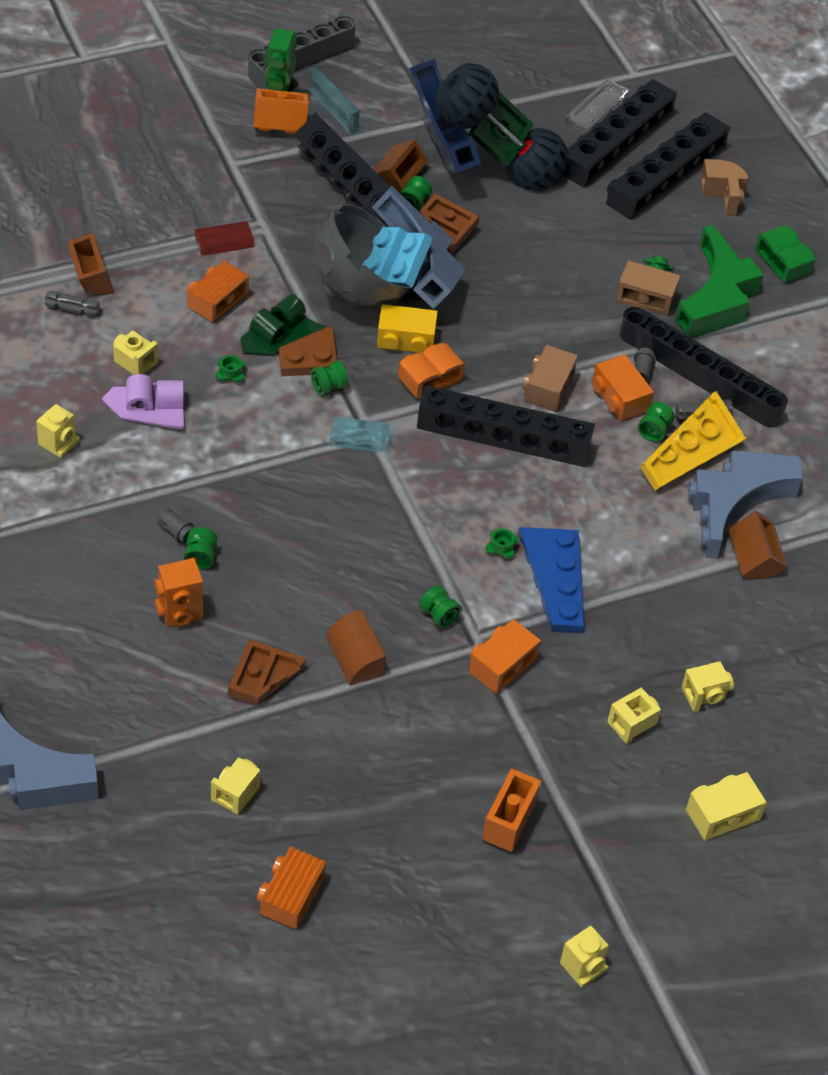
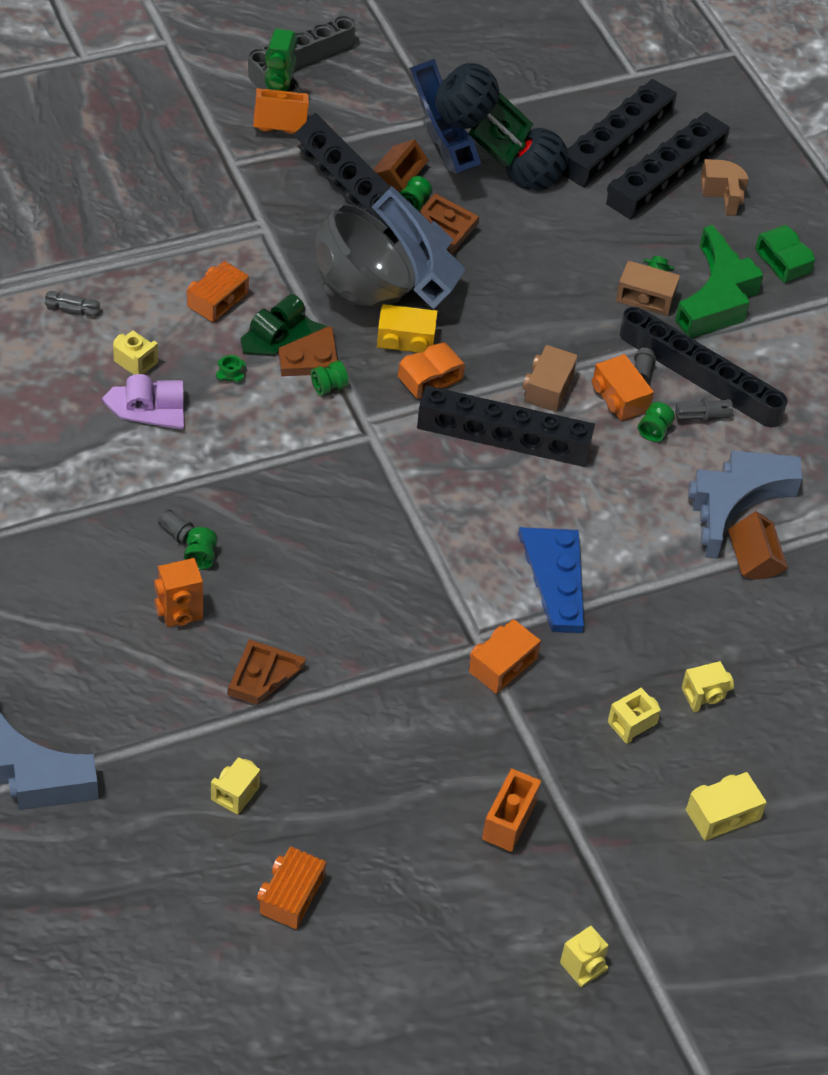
(57, 431): light yellow brick -> none
(90, 265): dark orange brick -> none
(224, 238): clear red tile -> none
(333, 100): clear light blue tile -> none
(356, 648): dark orange brick -> none
(359, 434): clear light blue tile -> none
(398, 255): medium azure plate -> none
(440, 606): green wheel -> none
(504, 537): green plate -> none
(596, 106): clear tile -> none
(696, 441): yellow wing -> none

